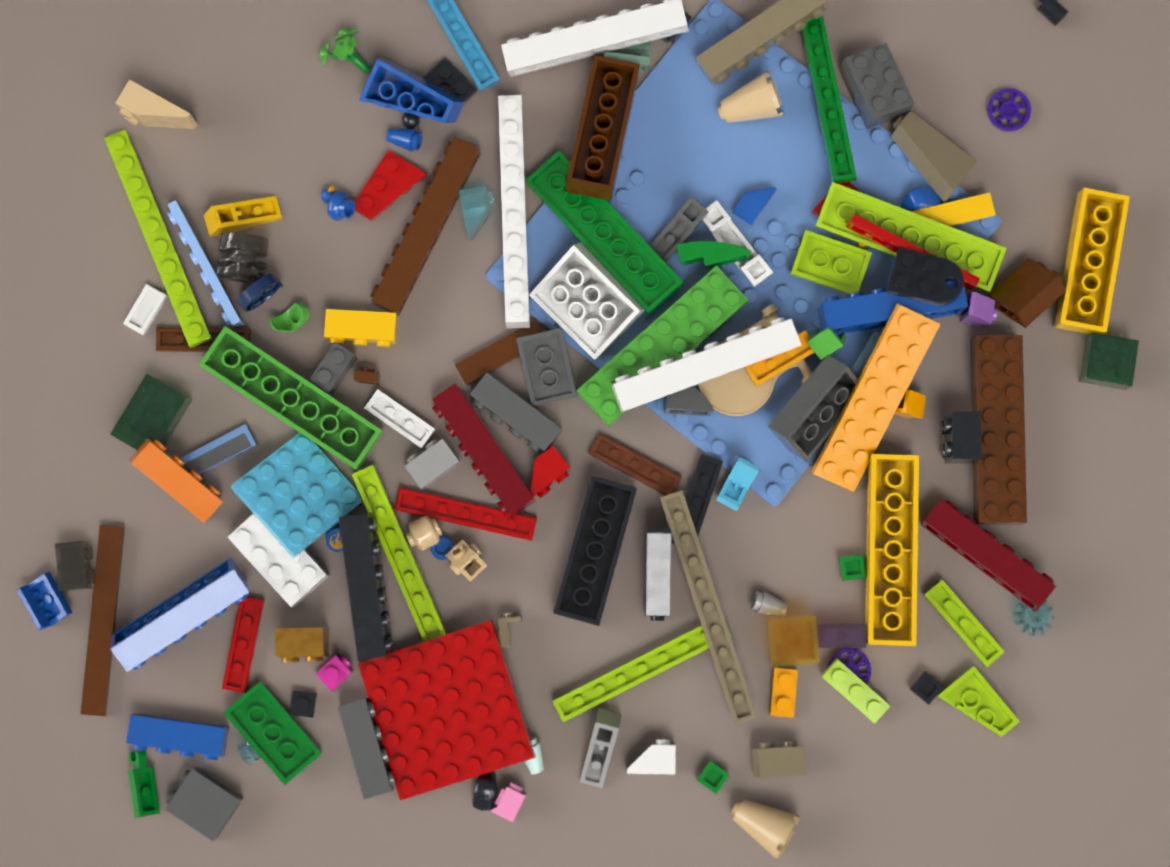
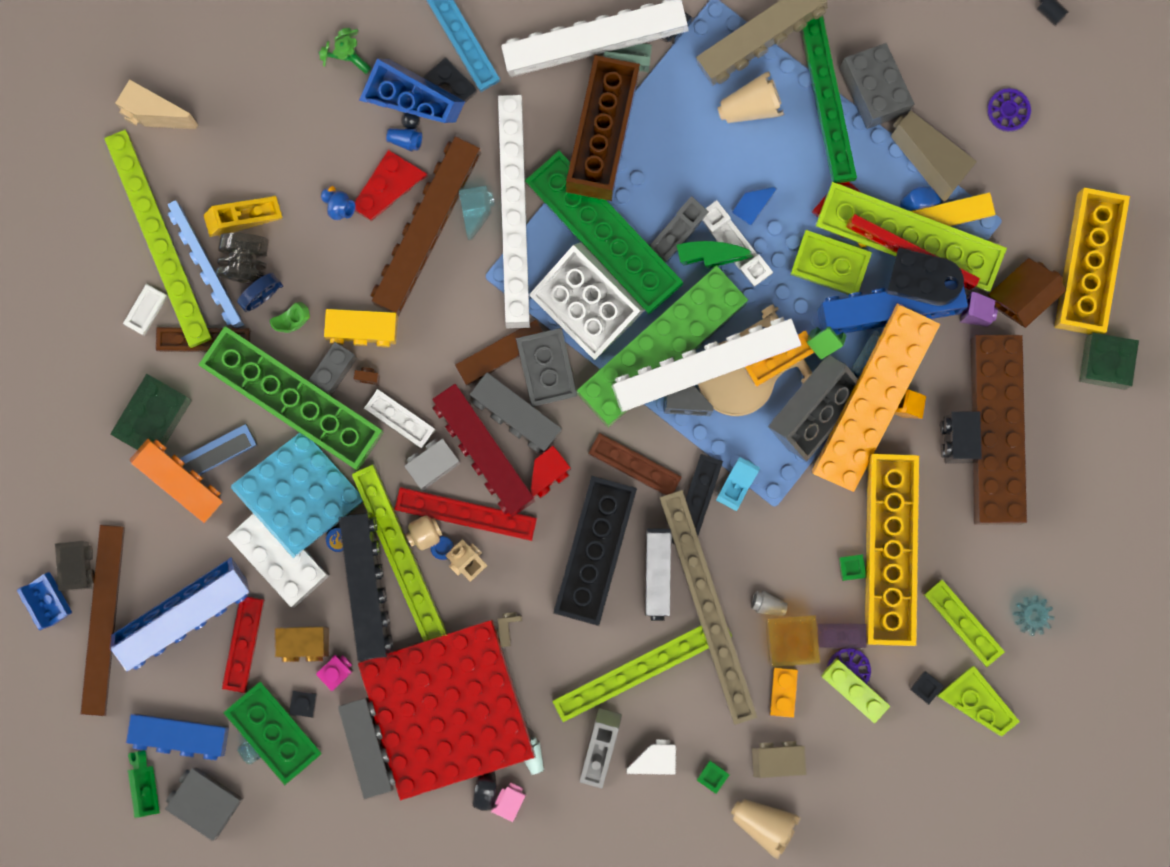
(989, 555): dark red brick -> none

